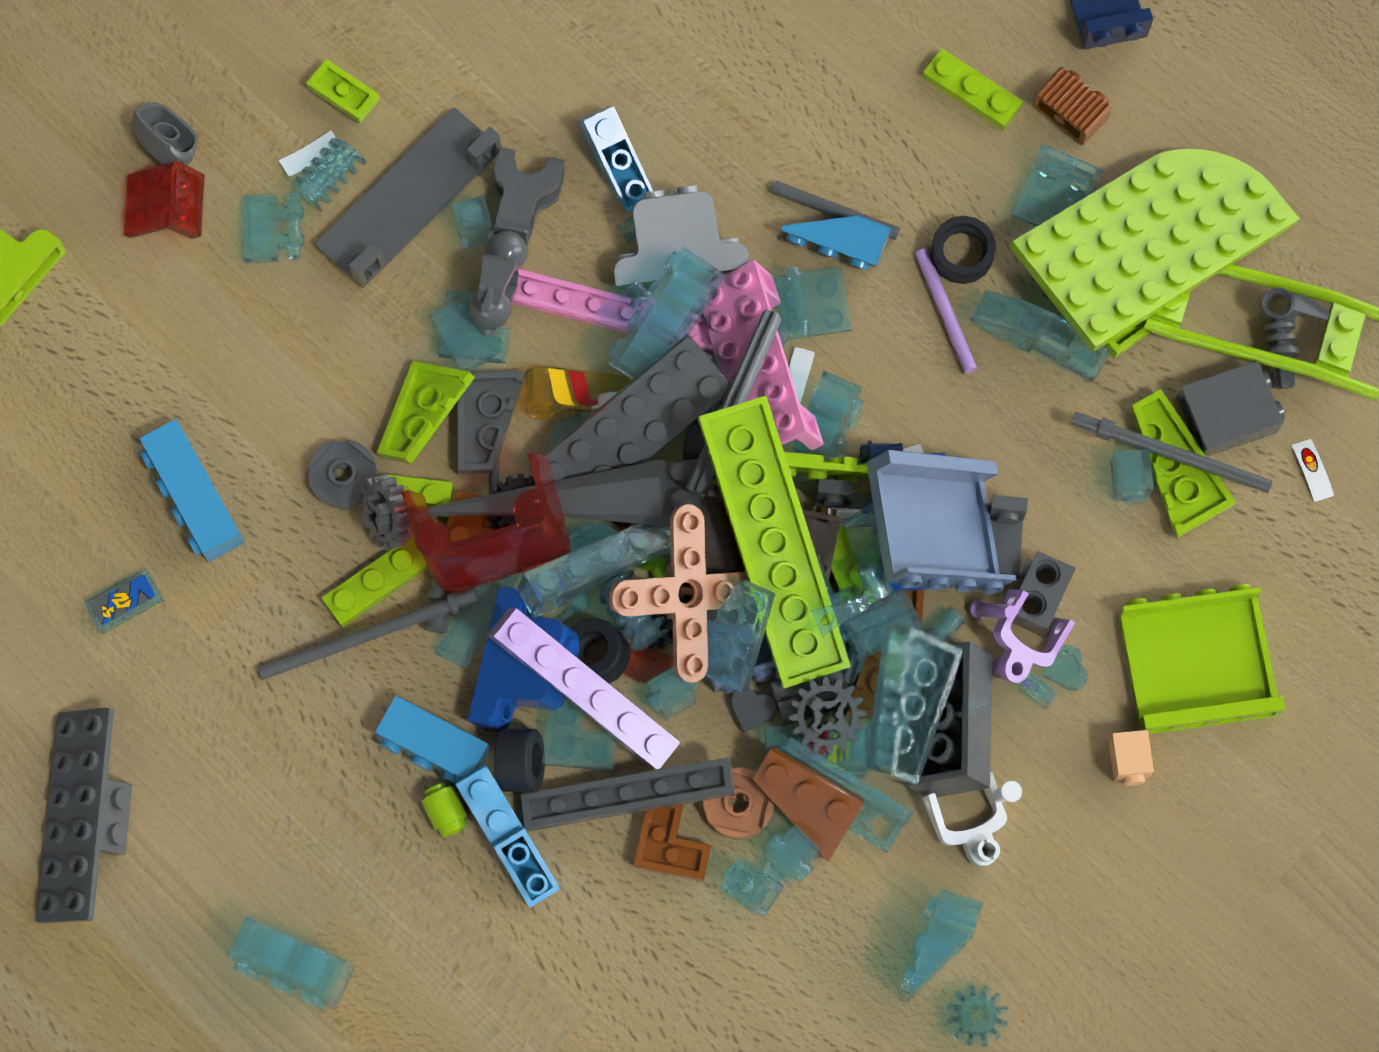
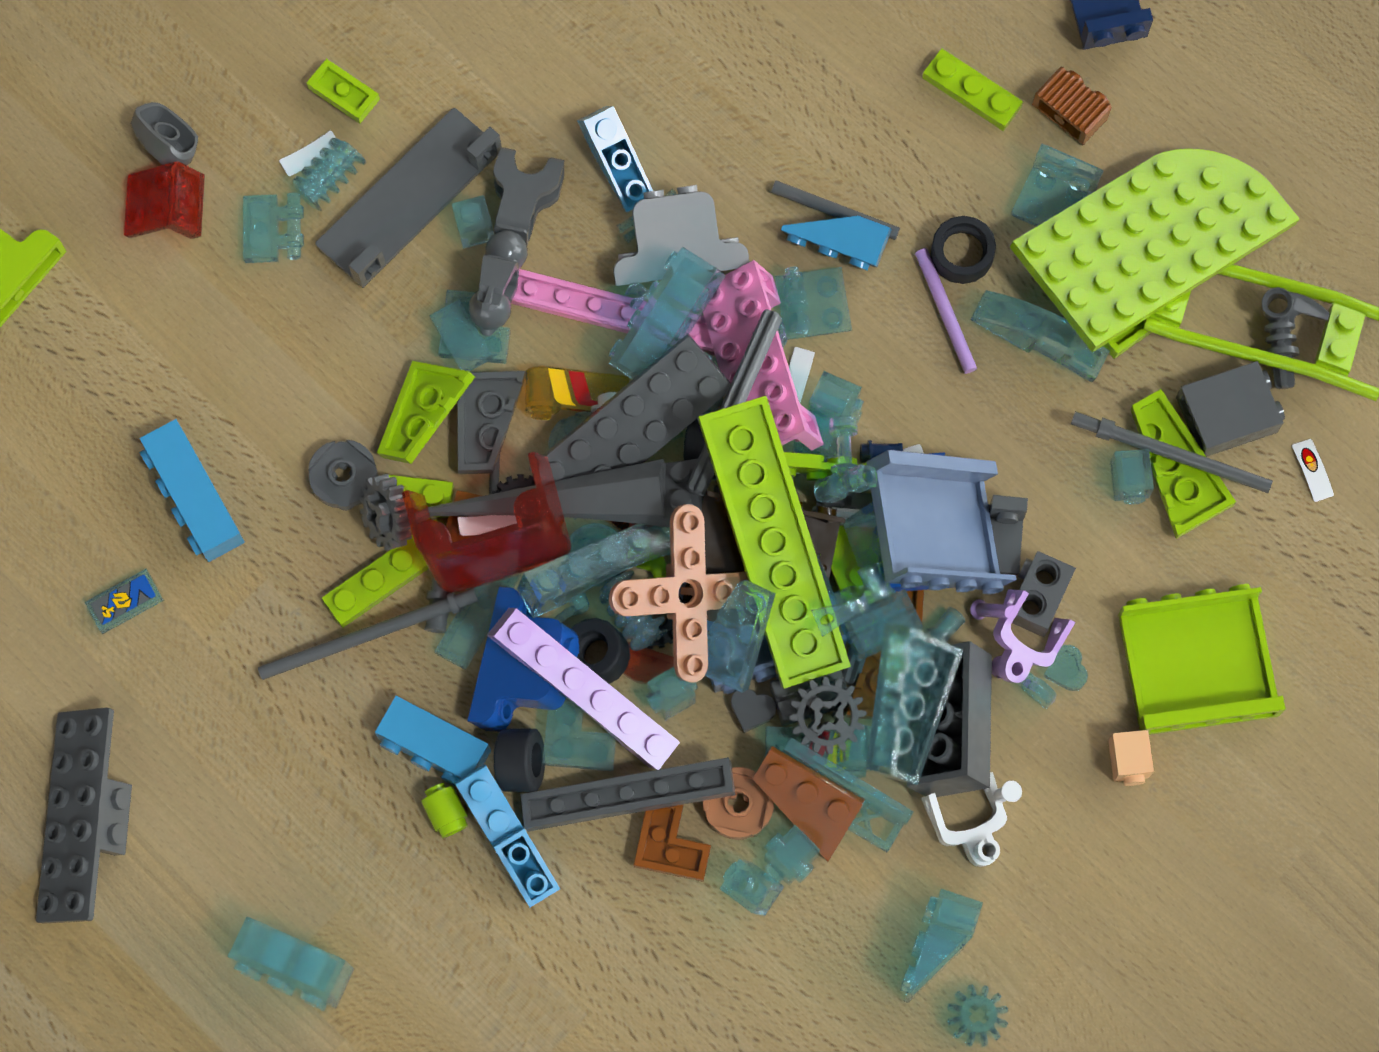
(483, 524): none -> sticker
(845, 474): none -> clear light blue bar

